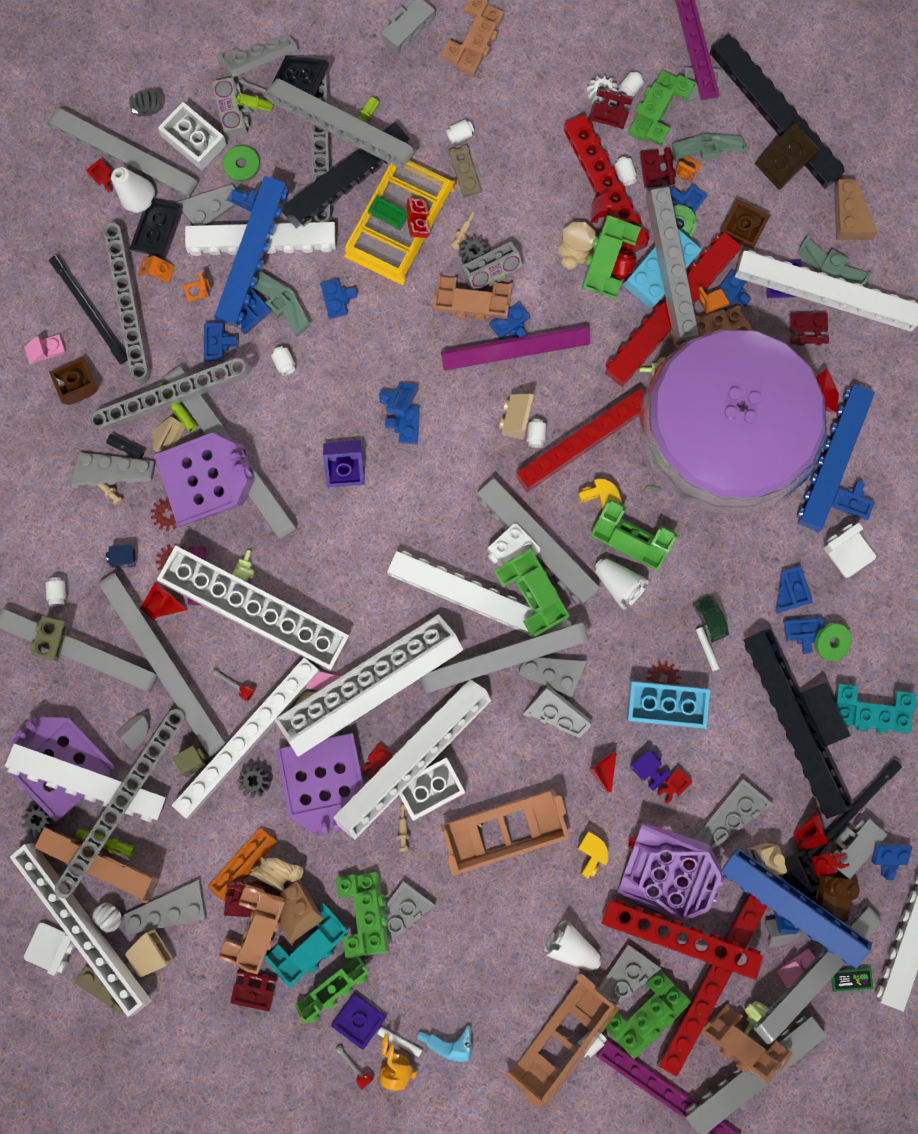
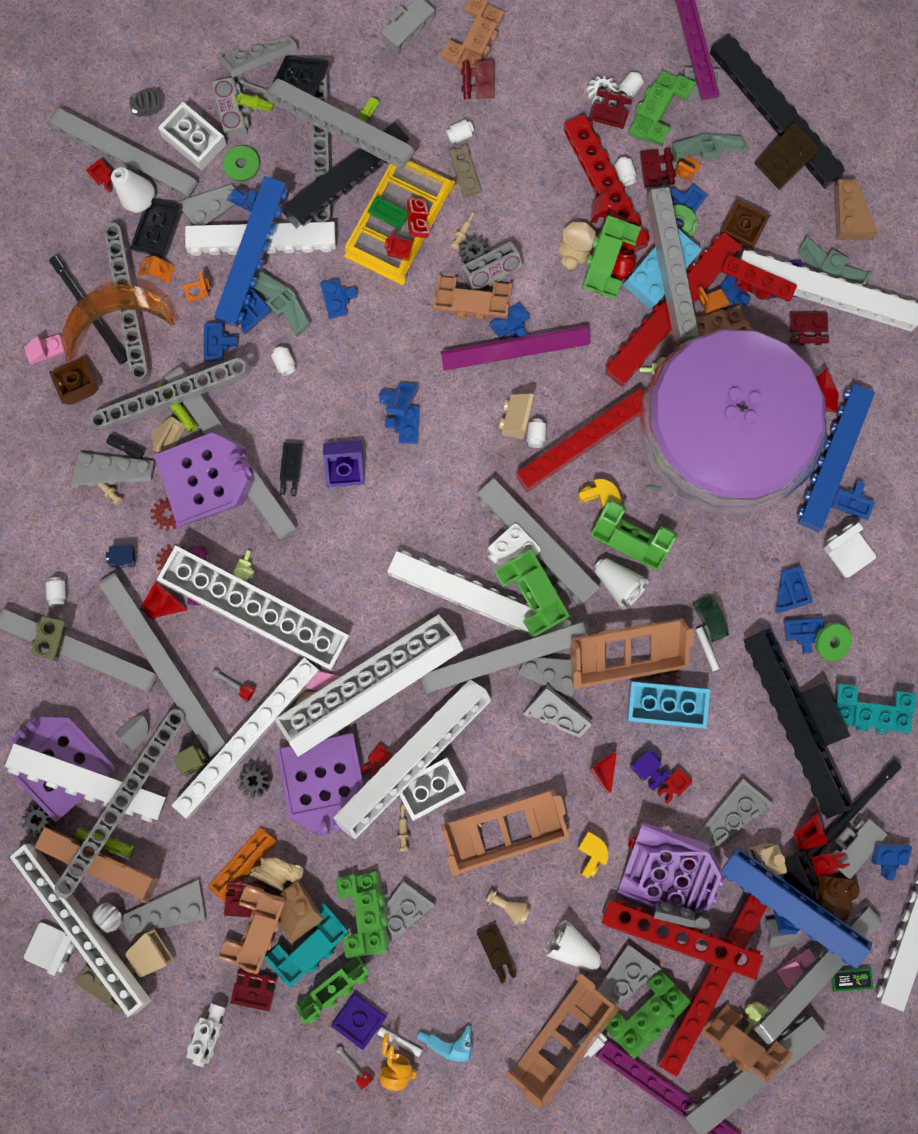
(107, 300): none -> clear orange windscreen
(202, 1037): none -> white brick
(290, 466): none -> black hinge
(398, 247): none -> red bracket
(483, 80): none -> dark red plate
(495, 951): none -> dark brown hinge
(517, 911): none -> tan piece
(668, 652): none -> nougat piece
(682, 916): none -> dark grey hinge
(757, 280): none -> red bracket

